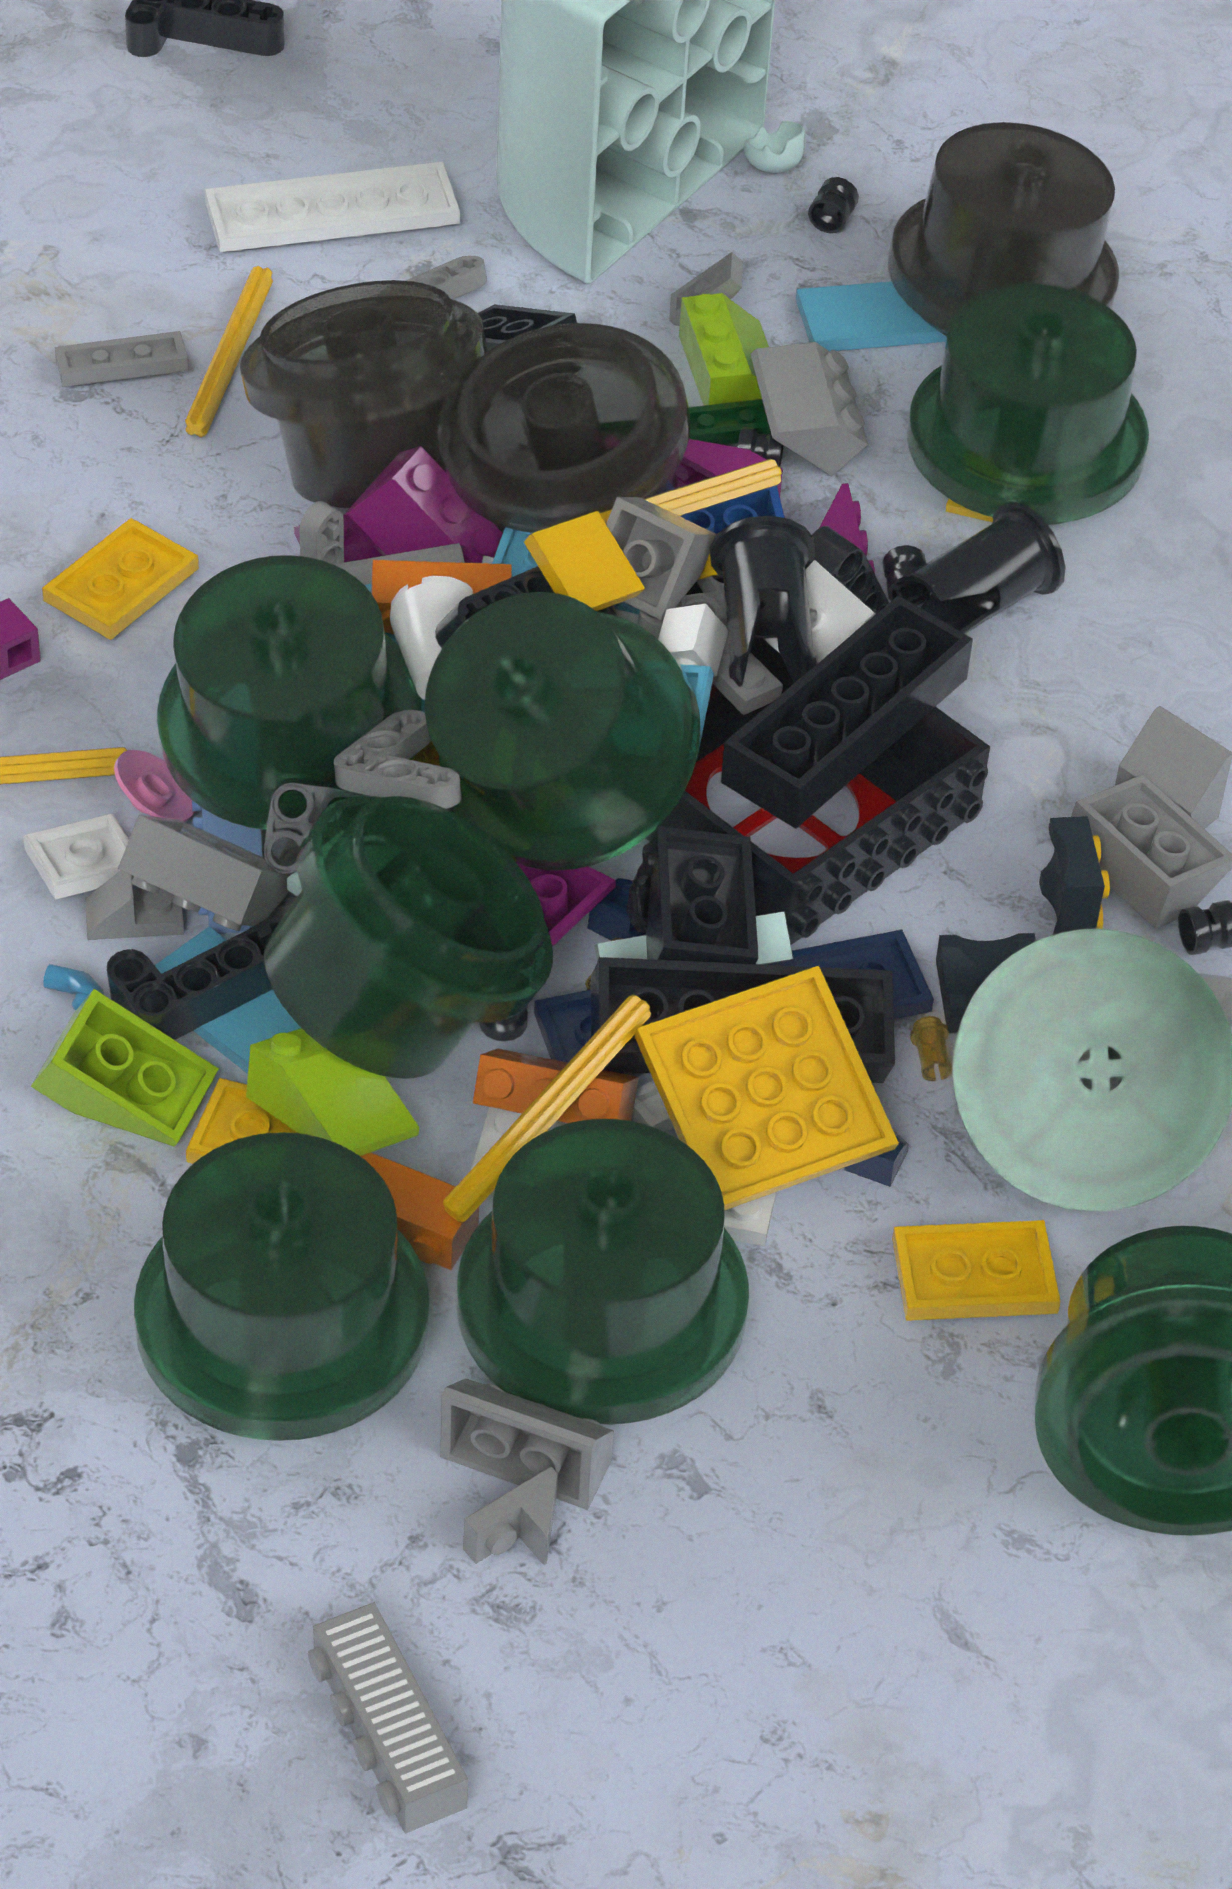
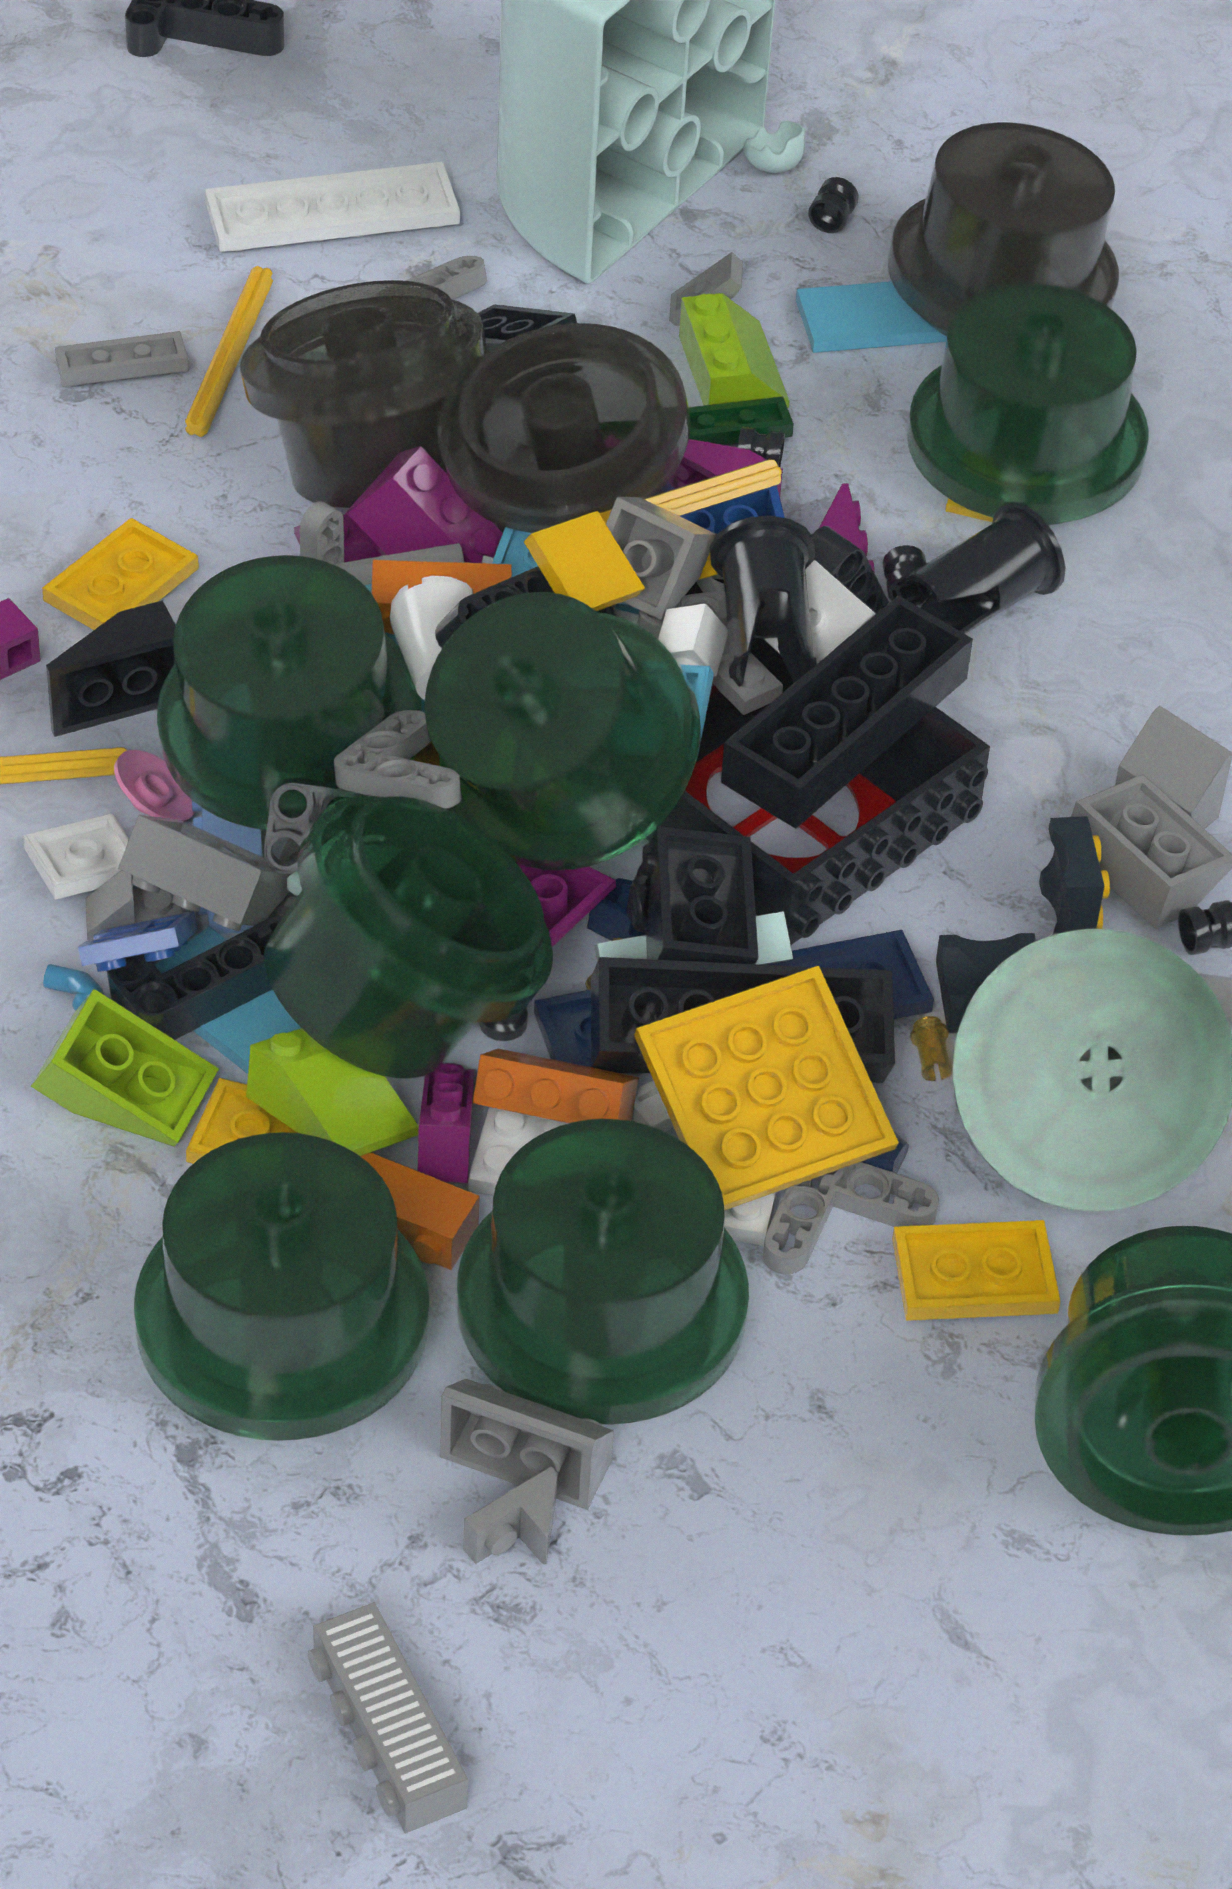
(112, 670): none -> black slope
(153, 938): none -> plate
(446, 1123): none -> magenta slope
(548, 1106): yellow axle -> none
(810, 403): light grey slope -> none
(838, 1191): none -> light grey beam

